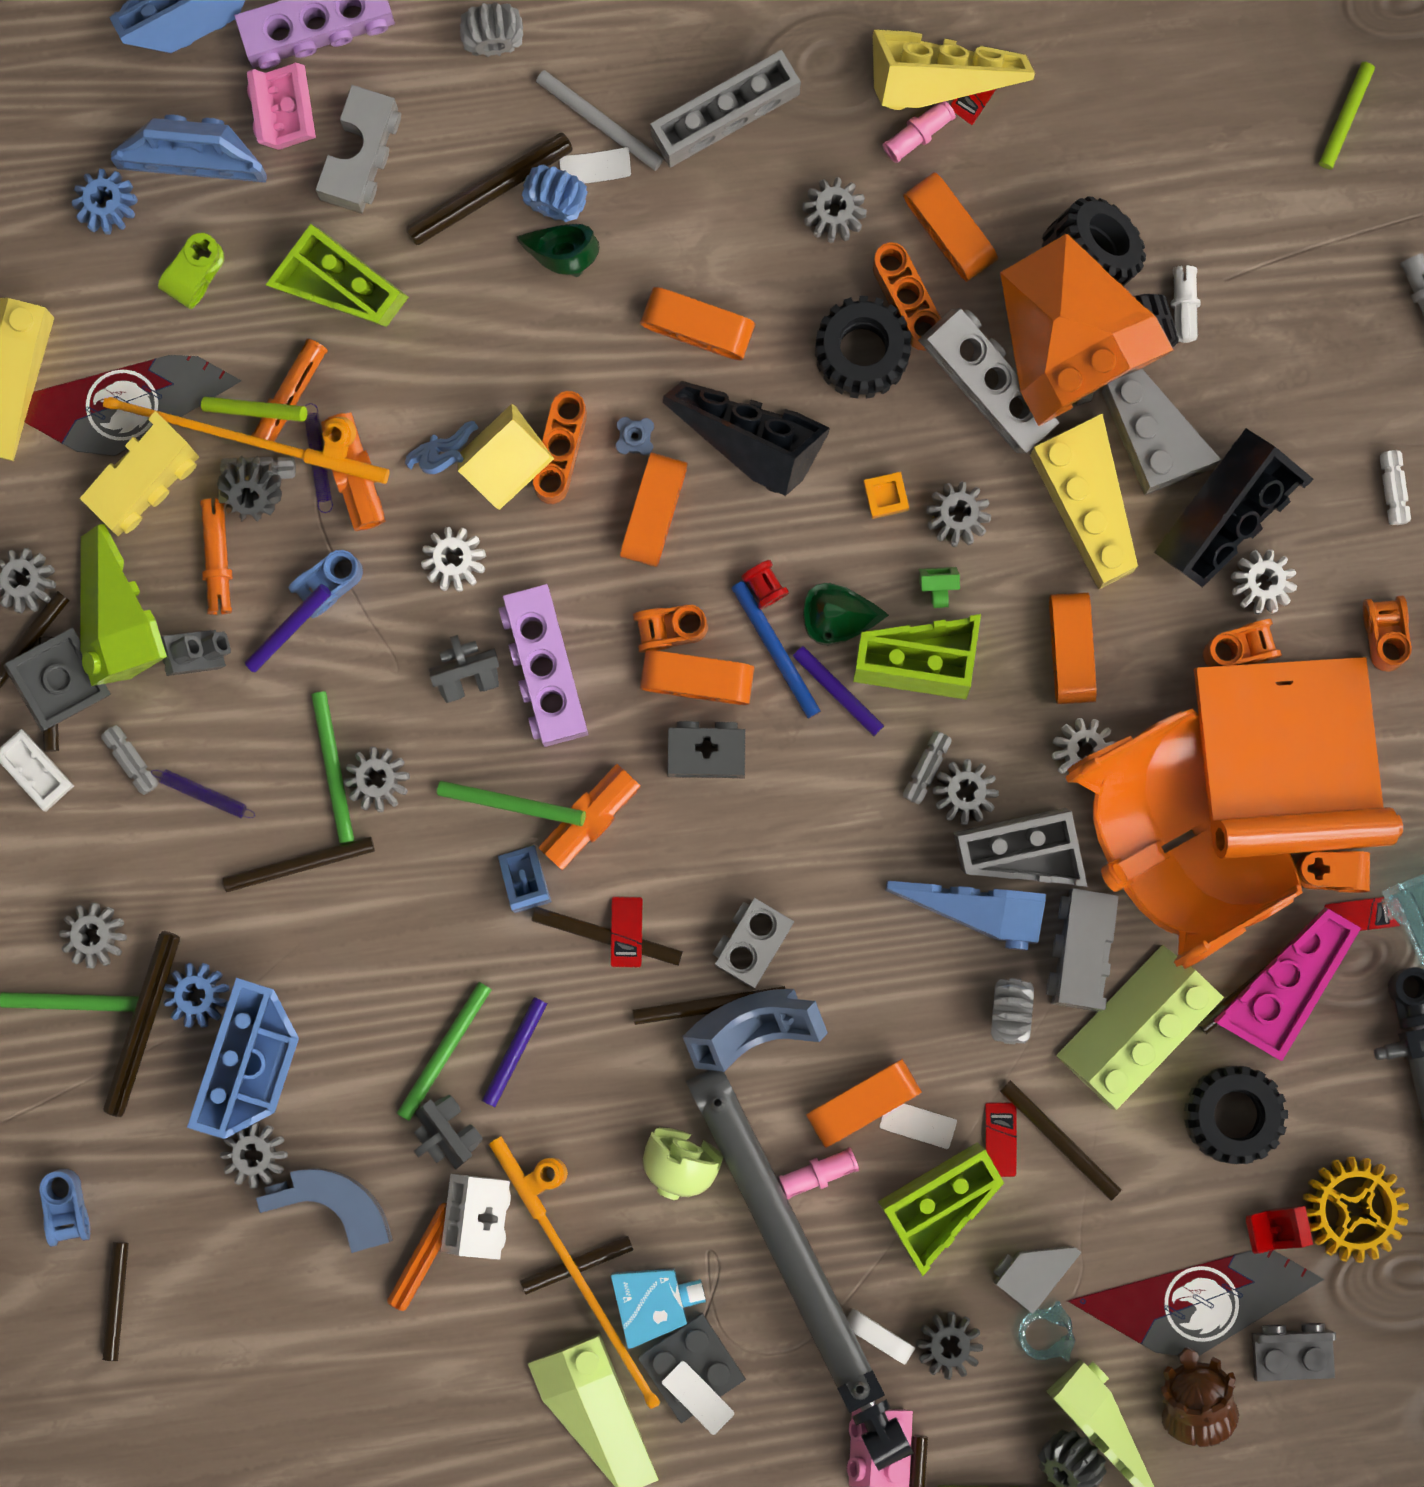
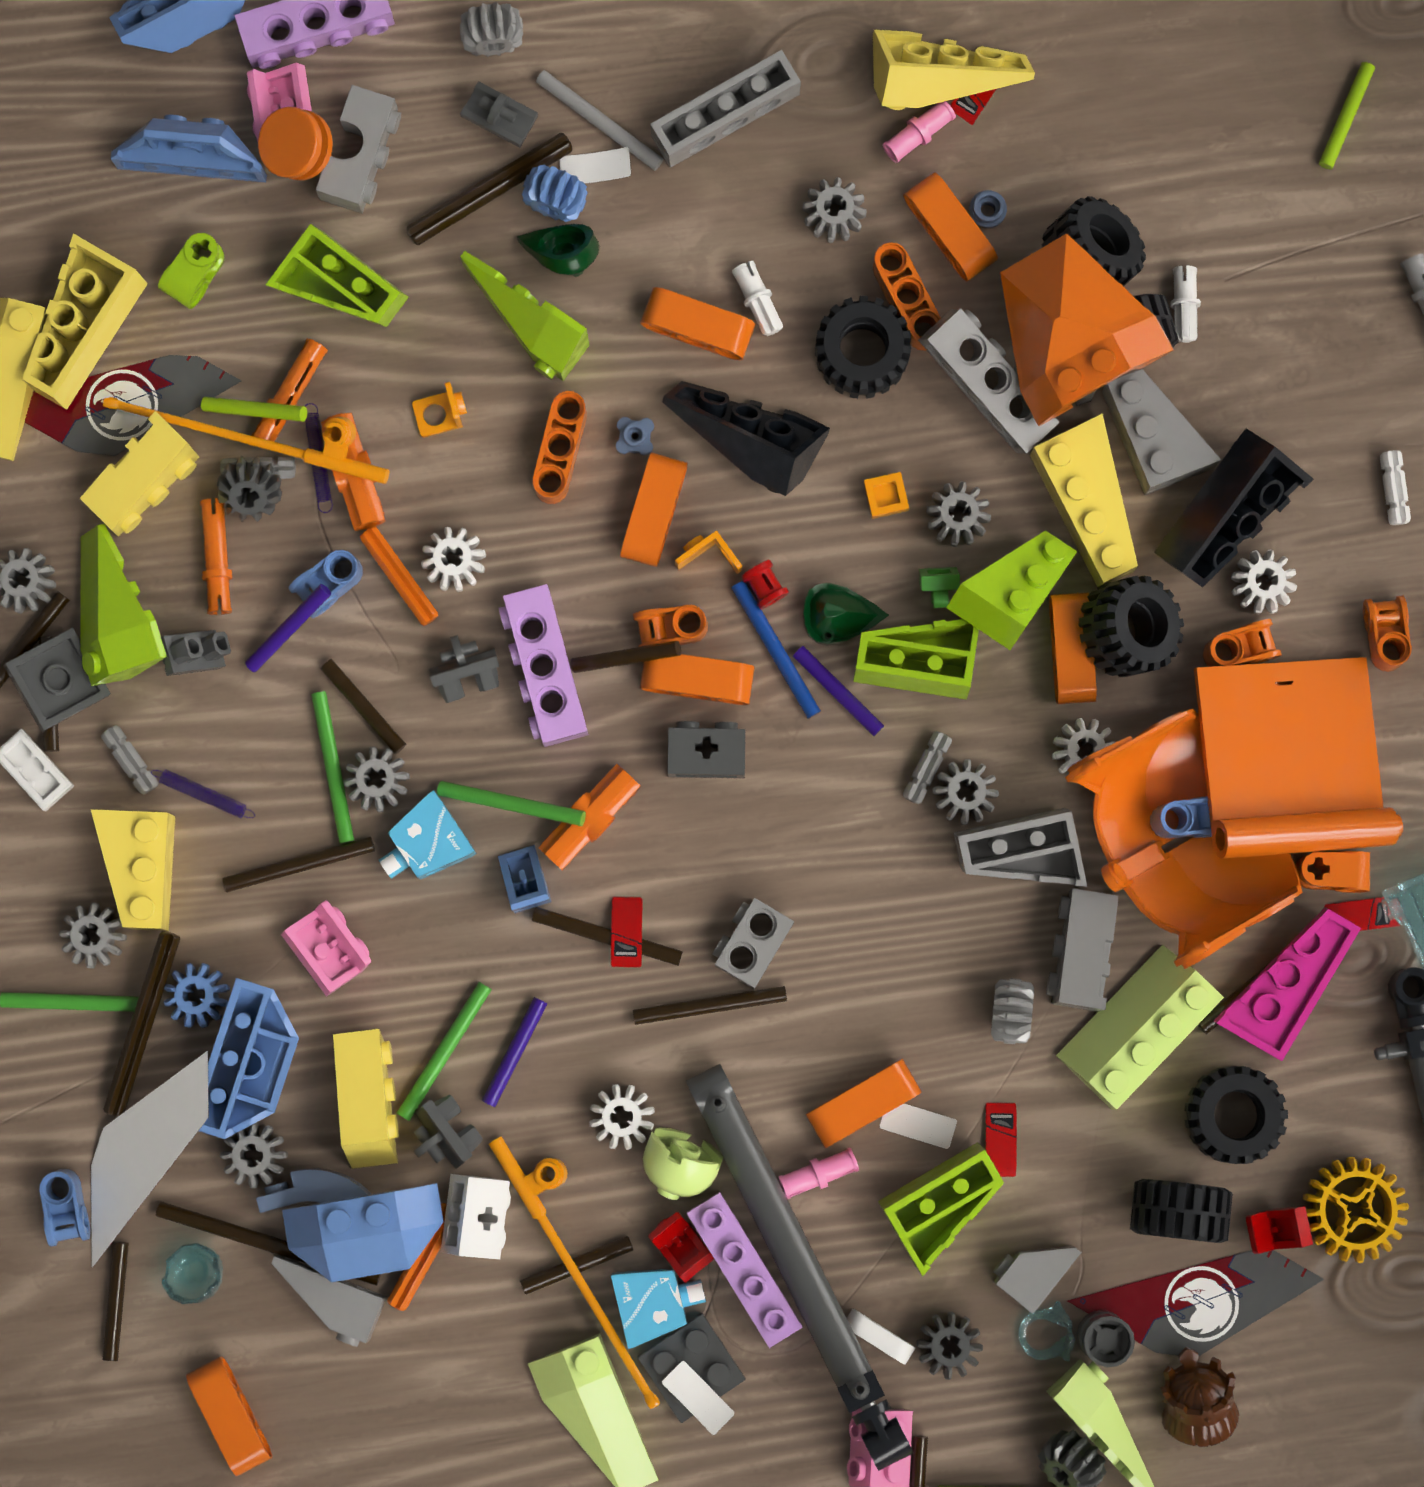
(81, 320): none -> light yellow wedge
(94, 194): medium blue gear -> none
(138, 864): none -> light yellow wedge
(142, 1147): none -> white sticker
(193, 1274): none -> clear light blue hair
(229, 1416): none -> orange beam
(235, 1233): none -> dark brown bar
(295, 143): none -> orange head
(327, 947): none -> bright pink bracket
(339, 1304): none -> light grey slope
(363, 706): none -> dark brown bar
(365, 1098): none -> light yellow wedge
(365, 1232): none -> medium blue wedge
(399, 576): none -> orange axle
(426, 840): none -> medium azure torso
(428, 453): medium blue piece -> none
(453, 406): none -> light orange bracket
(499, 114): none -> dark grey hips
(504, 457): light yellow slope -> none
(543, 331): none -> lime wedge
(615, 1128): none -> white gear
(626, 656): none -> dark brown bar
(681, 1246): none -> red bracket
(699, 545): none -> light orange bracket
(744, 1269): none -> lavender brick
(750, 1021): sand blue arch -> none
(757, 298): none -> white axle
(988, 198): none -> sand blue plate
(997, 914): medium blue wedge -> none
(1013, 588): none -> lime wedge
(1060, 1140): dark brown bar -> none
(1105, 1338): none -> dark grey wheel
(1154, 621): none -> black tyre
(1181, 1210): none -> black tyre
(1192, 816): none -> medium blue piece
(1293, 1354): flat silver bracket -> none

